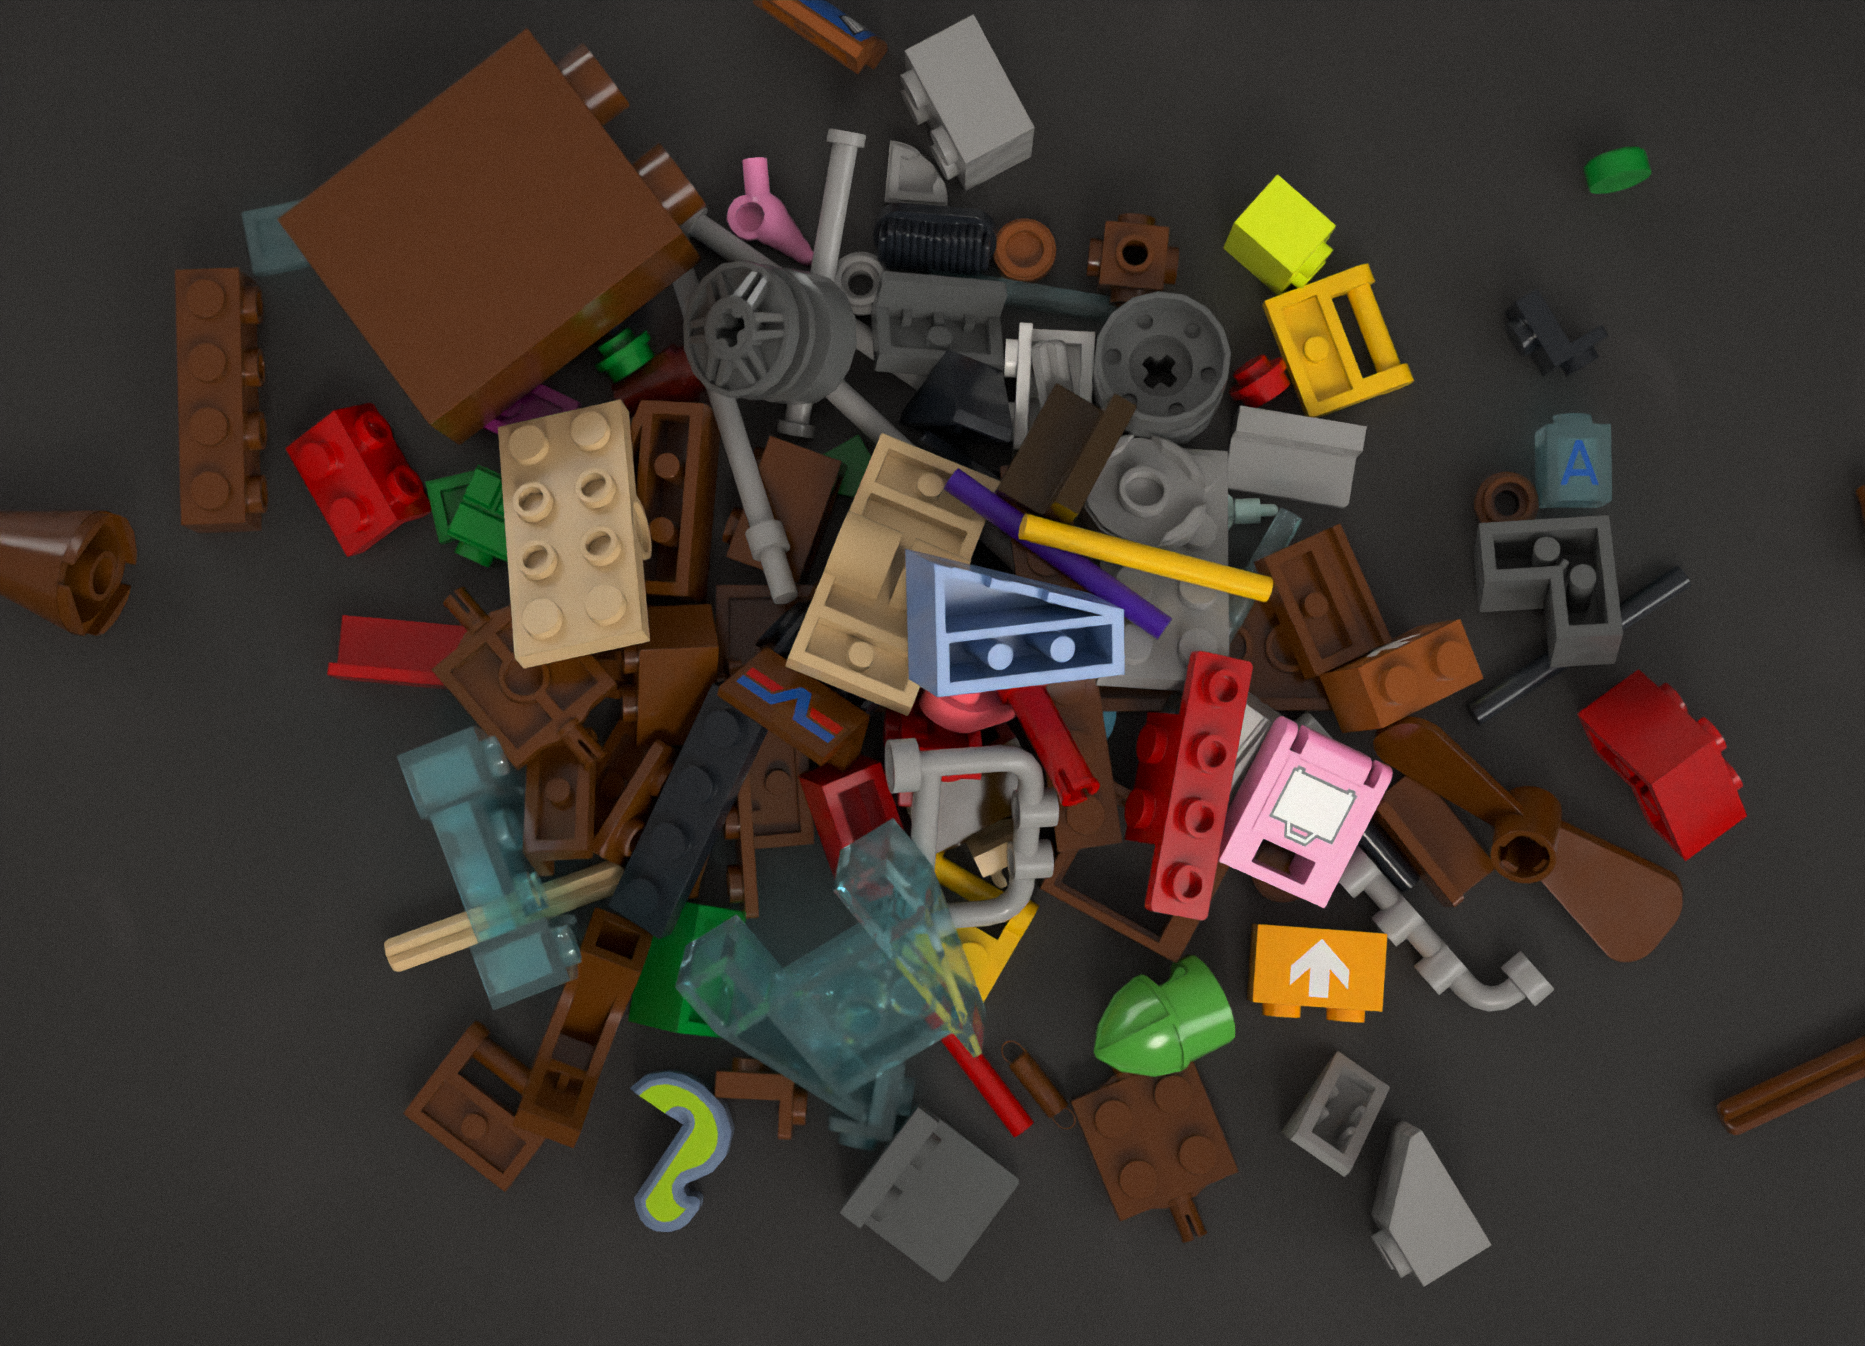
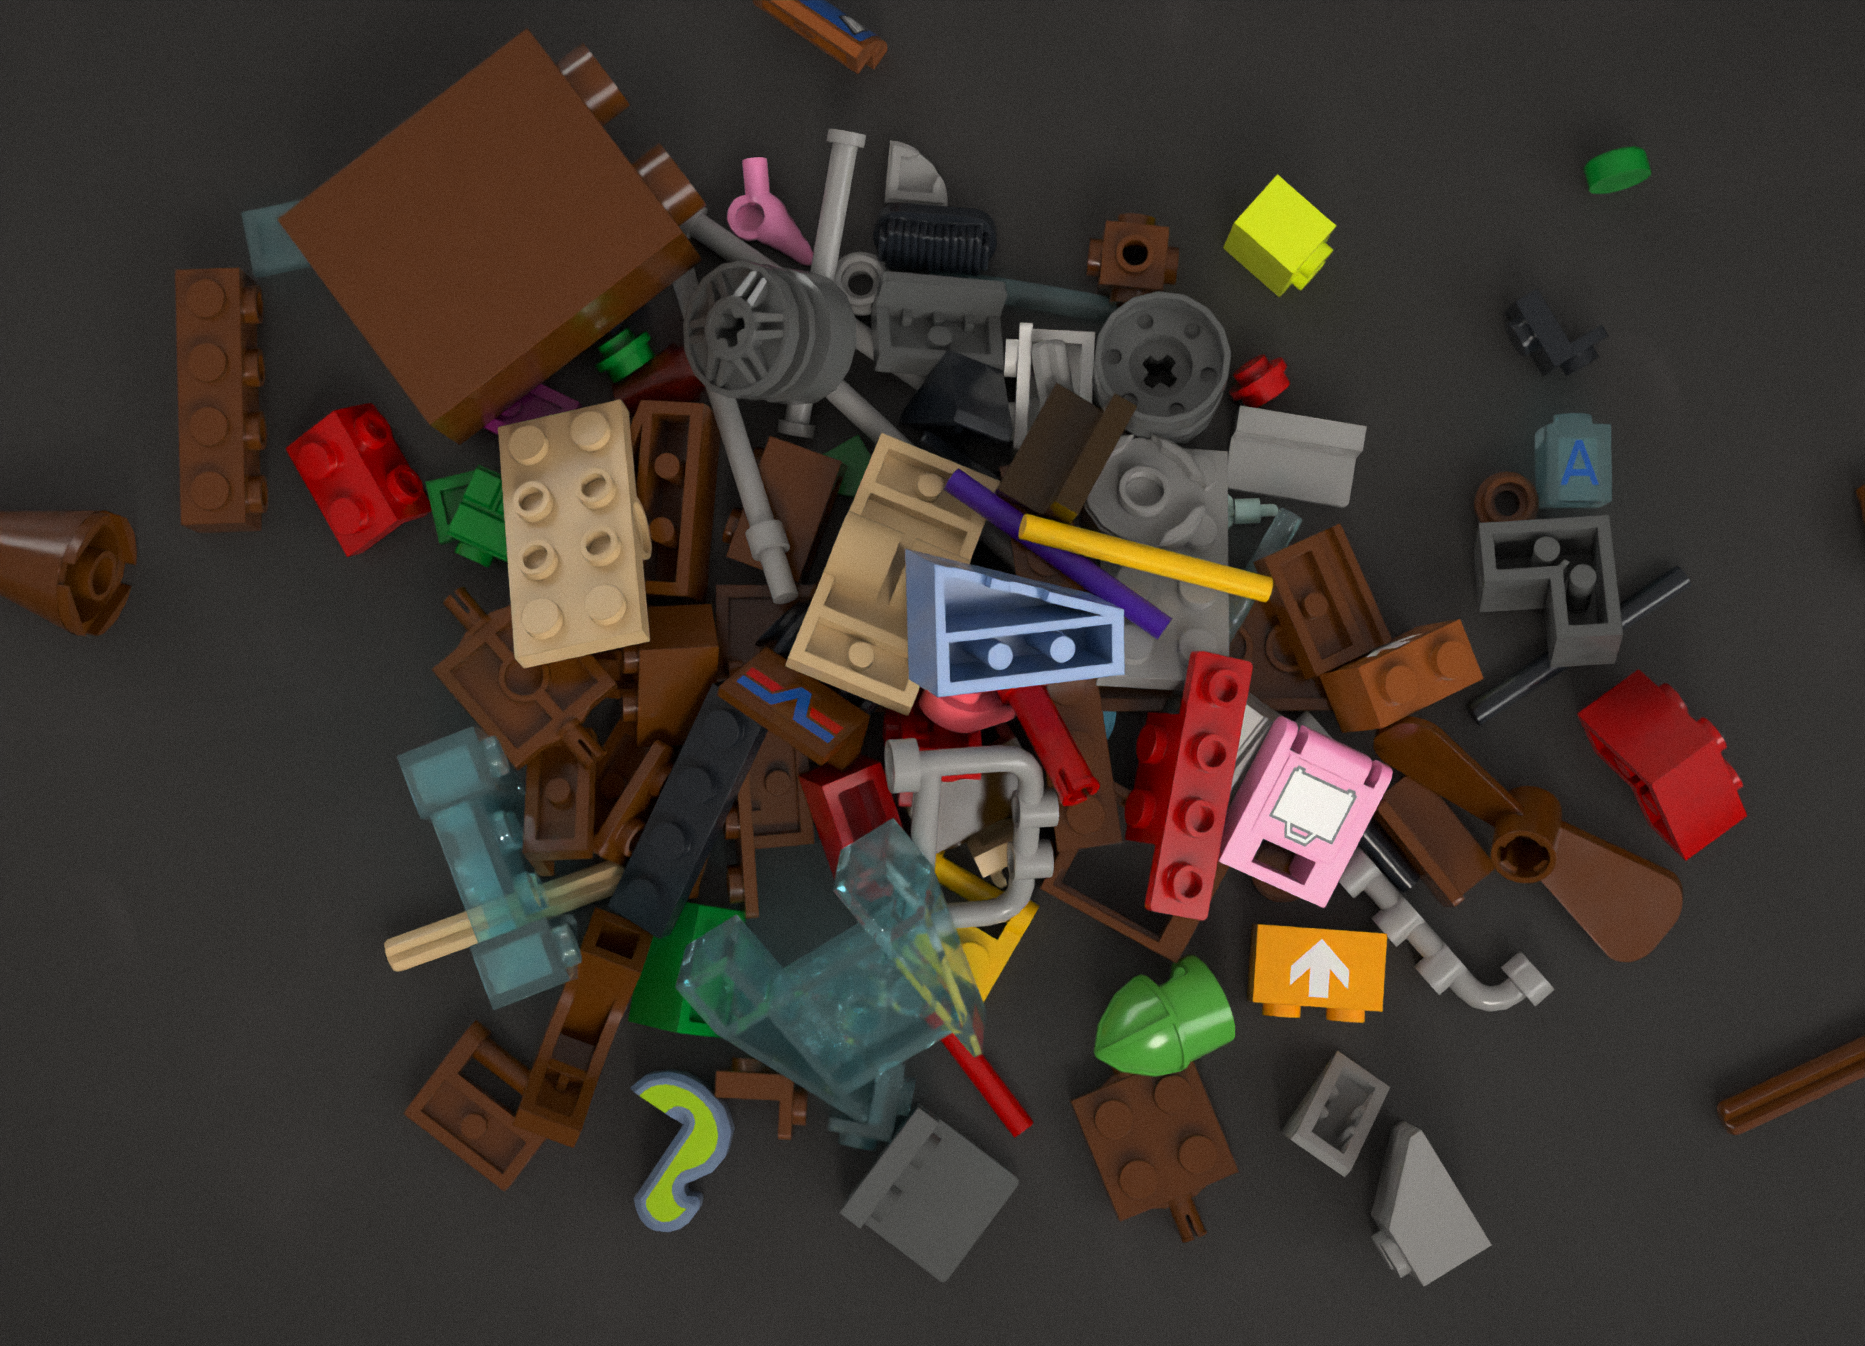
(393, 651): red panel -> none
(967, 103): light grey brick -> none
(1024, 250): dark orange tile -> none
(1038, 1084): dark orange piece -> none
(1318, 348): yellow plate -> none

